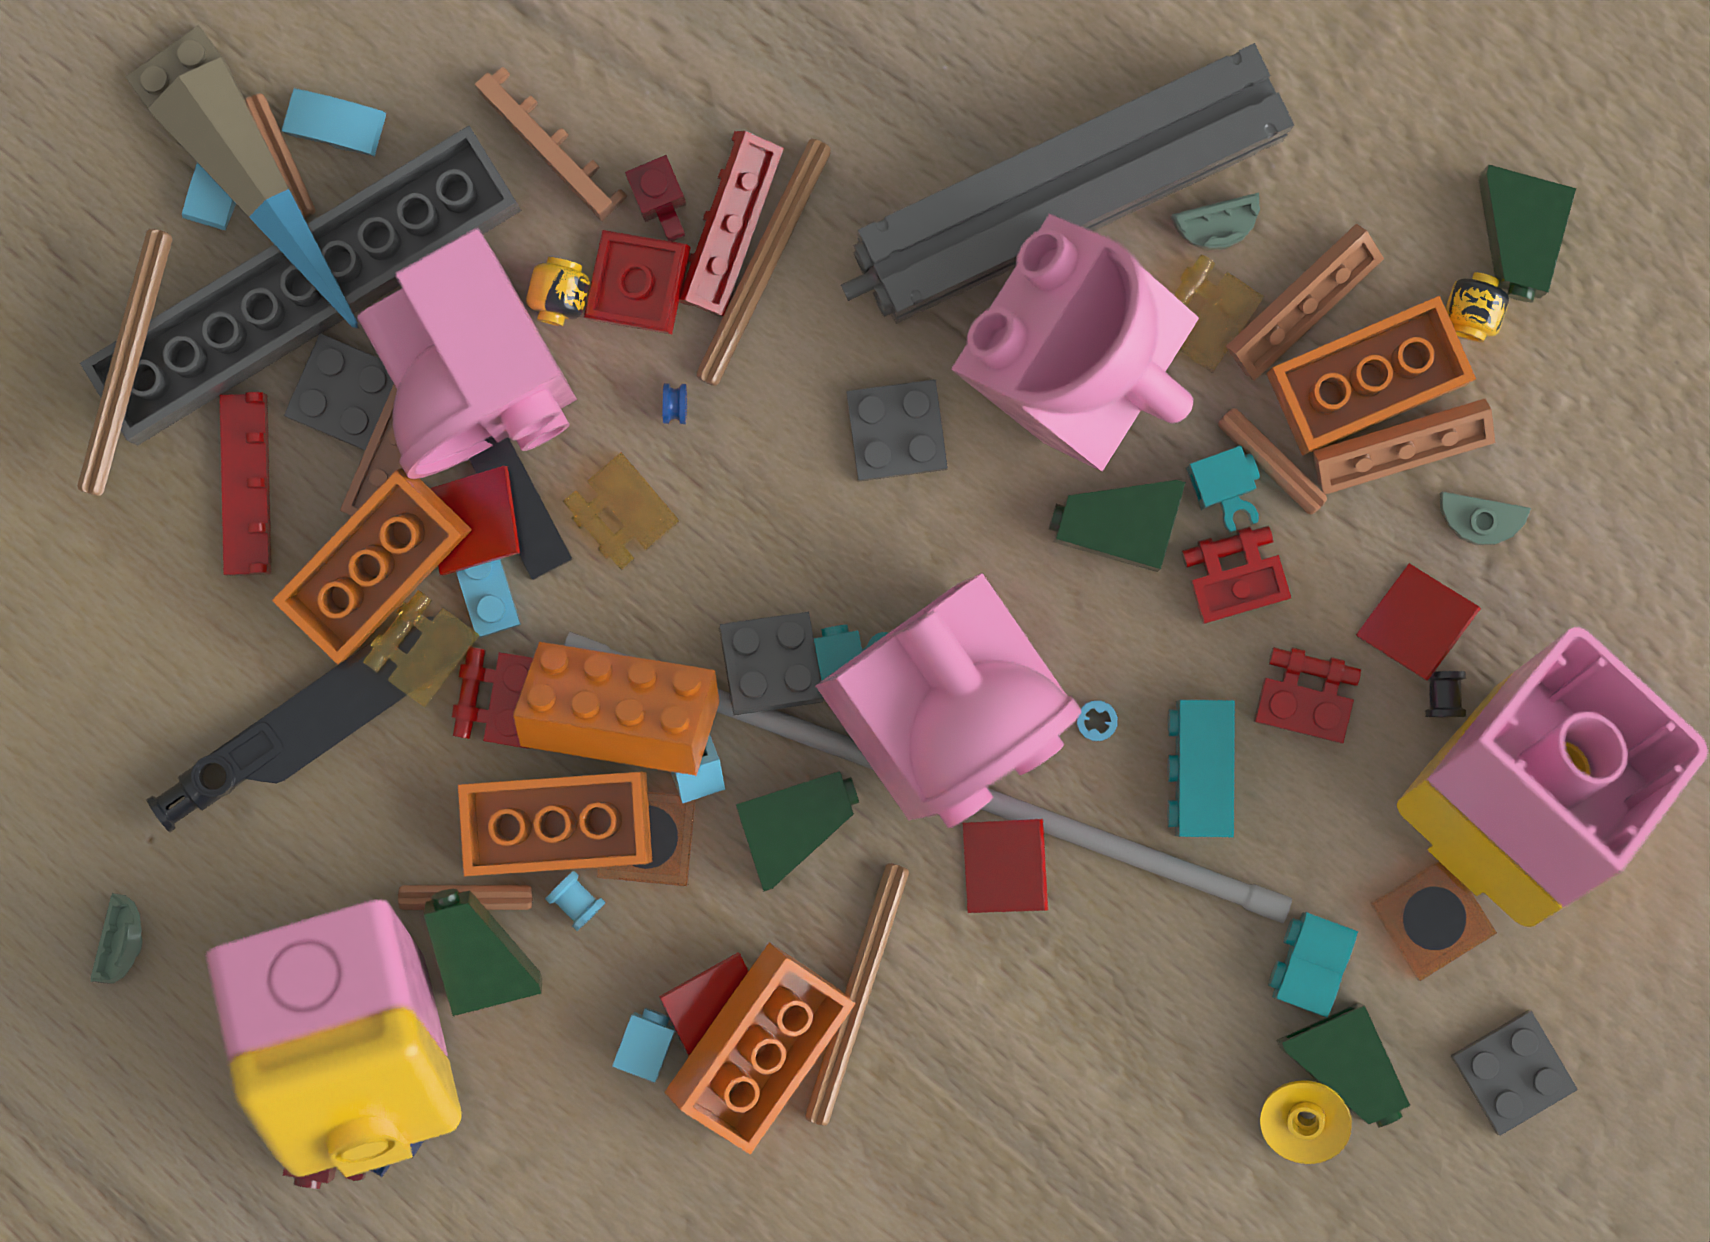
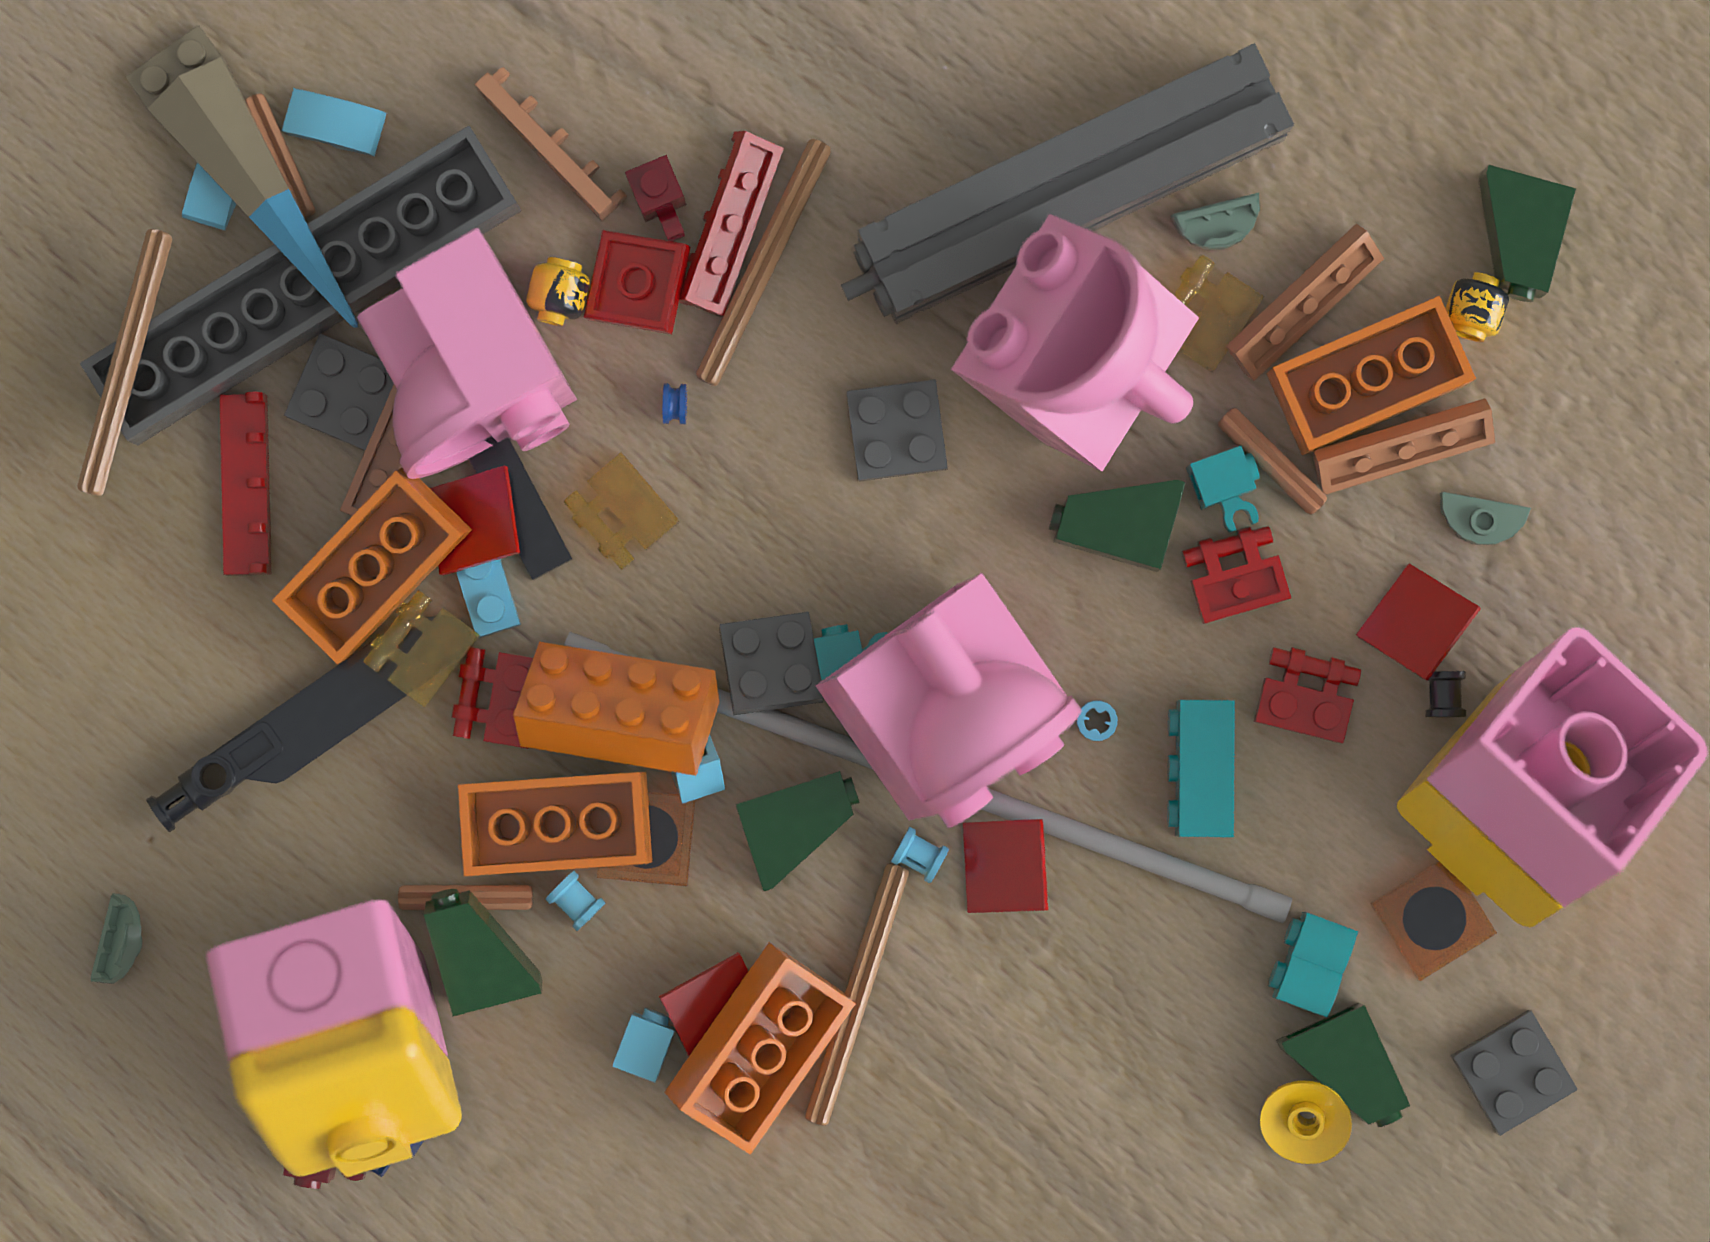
(920, 855): none -> medium azure bush

